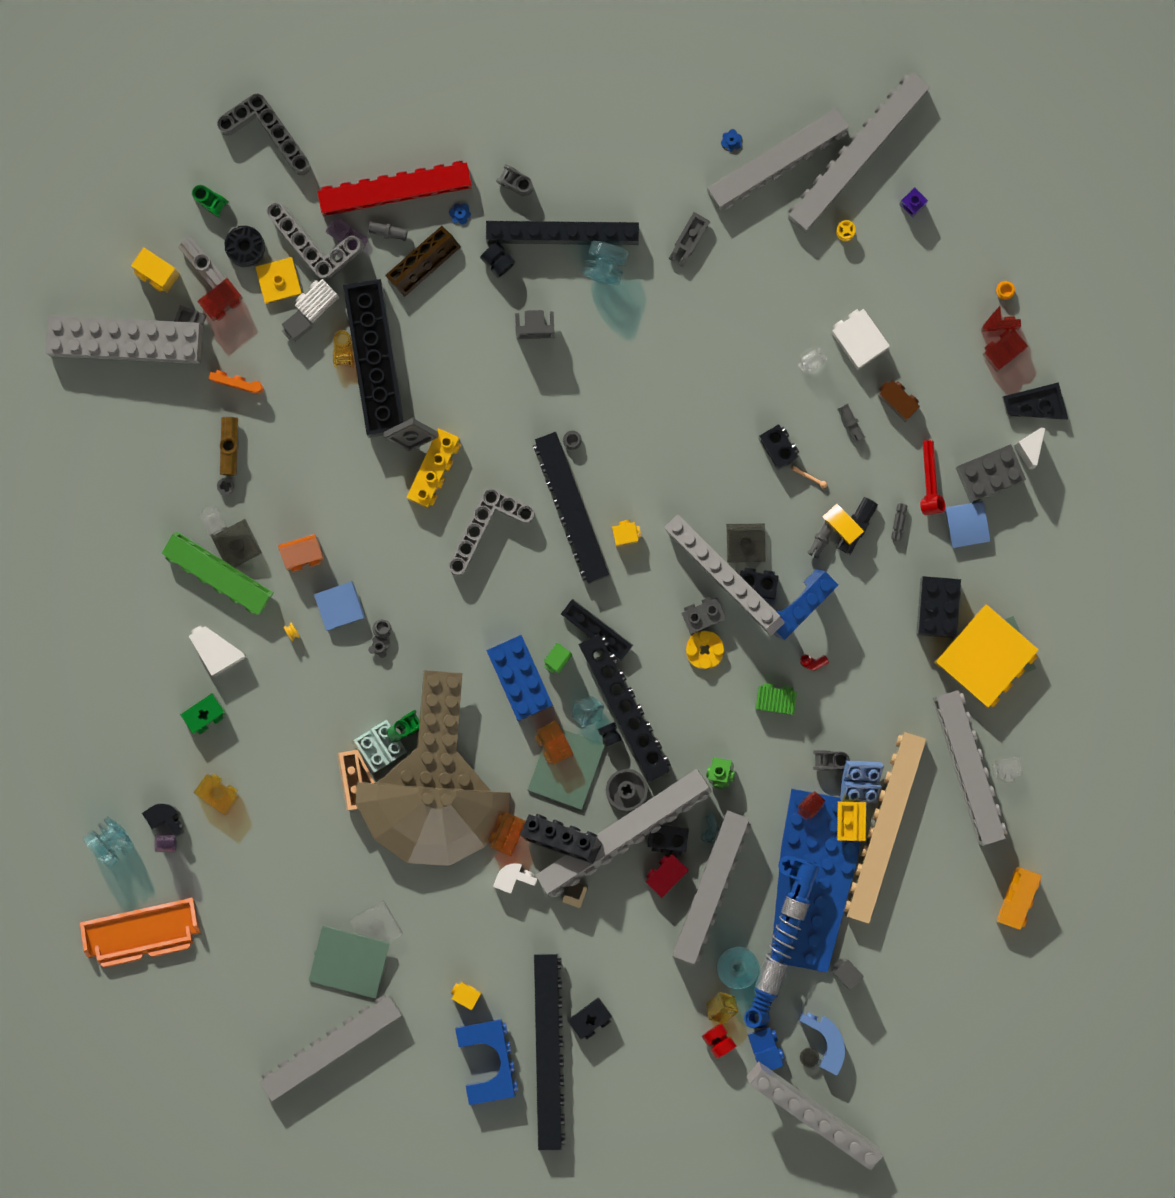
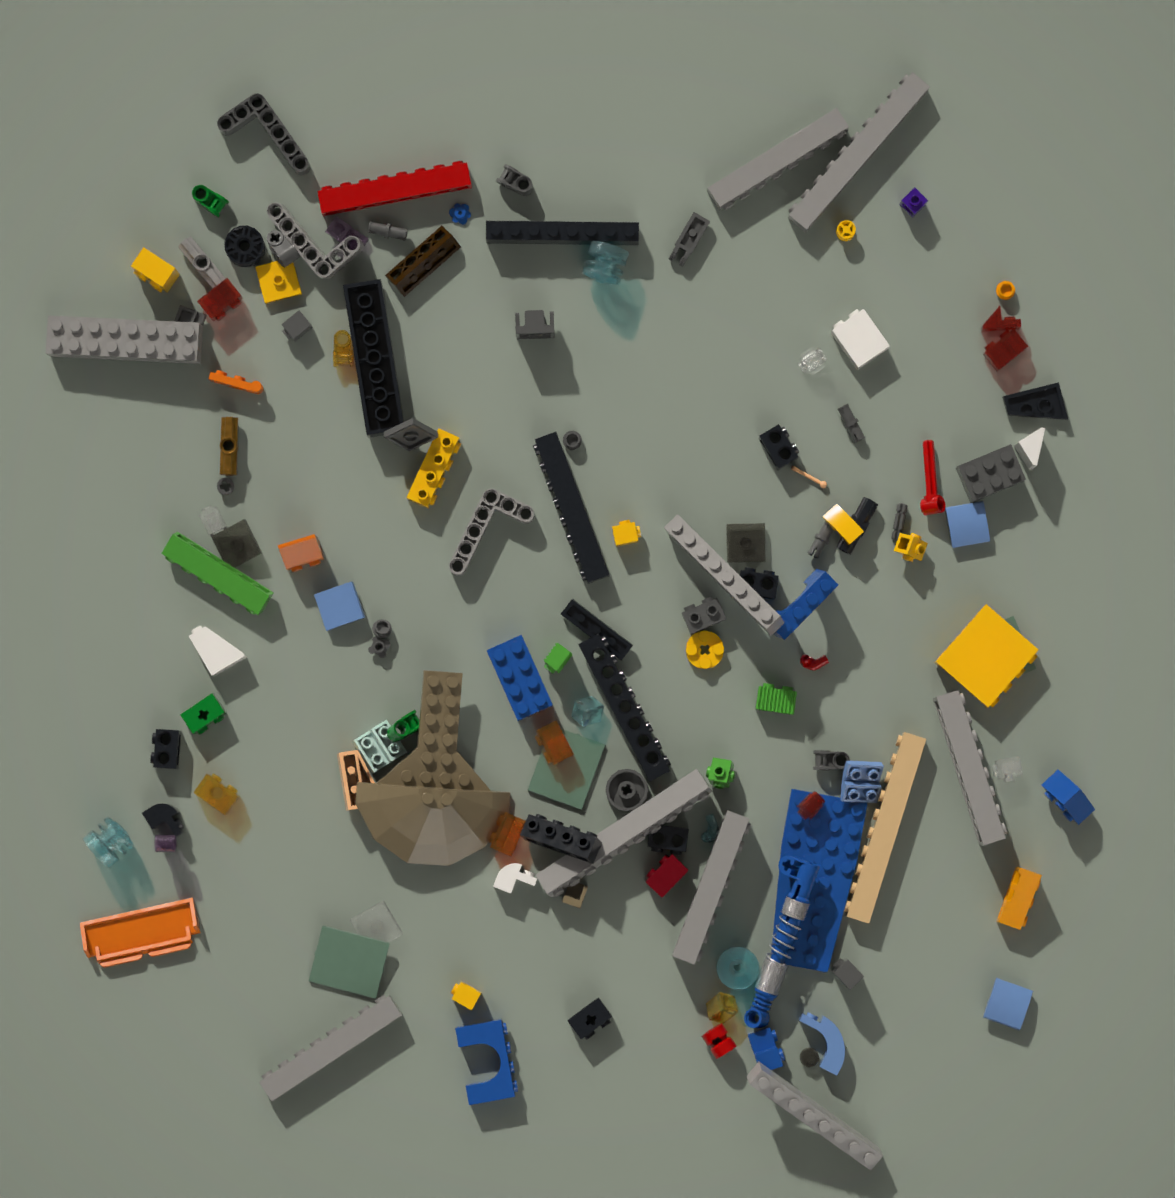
(171, 749): none -> black brick
(282, 248): none -> dark grey piece
(291, 631): yellow bush -> none
(316, 300): white brick -> none
(497, 259): black wheel -> none
(548, 1051): black brick -> none
(609, 734): black wheel -> none
(731, 145): blue plant -> none
(851, 821): yellow plate -> none
(898, 400): reddish brown brick -> none
(910, 547): none -> yellow brick
(938, 607): black brick -> none
(1008, 1004): none -> medium blue slope
(1067, 797): none -> blue brick

